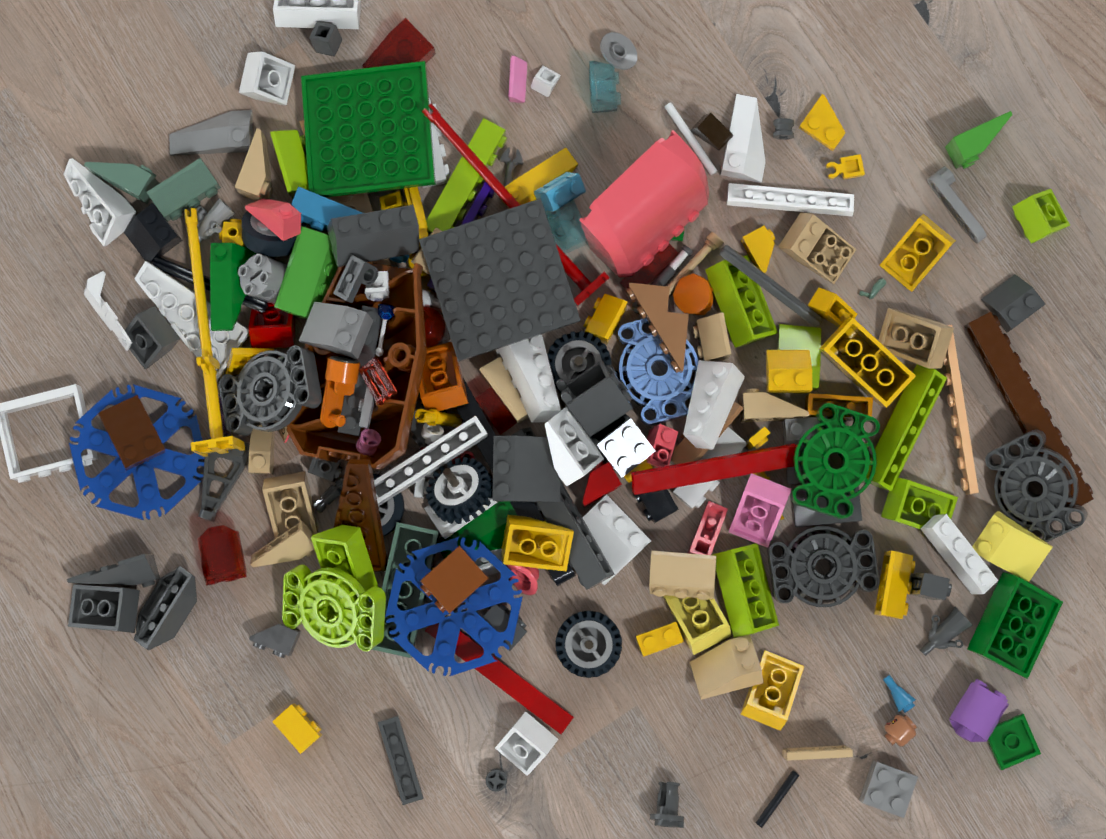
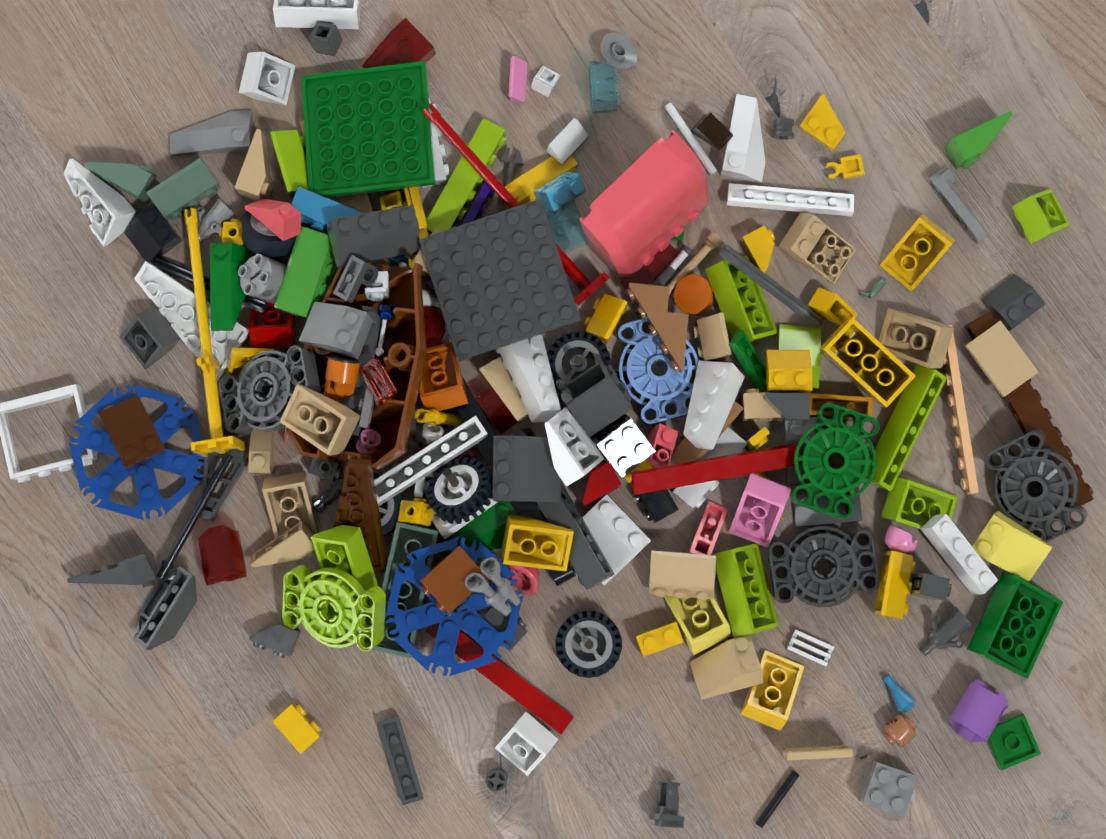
(92, 293): white piece -> none
(104, 608): dark grey slope -> none
(168, 563): none -> black bar
(319, 420): none -> tan slope
(415, 512): none -> yellow brick
(496, 597): none -> light grey piece
(567, 141): none -> white slope
(749, 359): none -> green plate
(790, 406): none -> dark grey slope
(826, 655): none -> white tile
(899, 540): none -> bright pink hair
(1001, 359): none -> tan tile

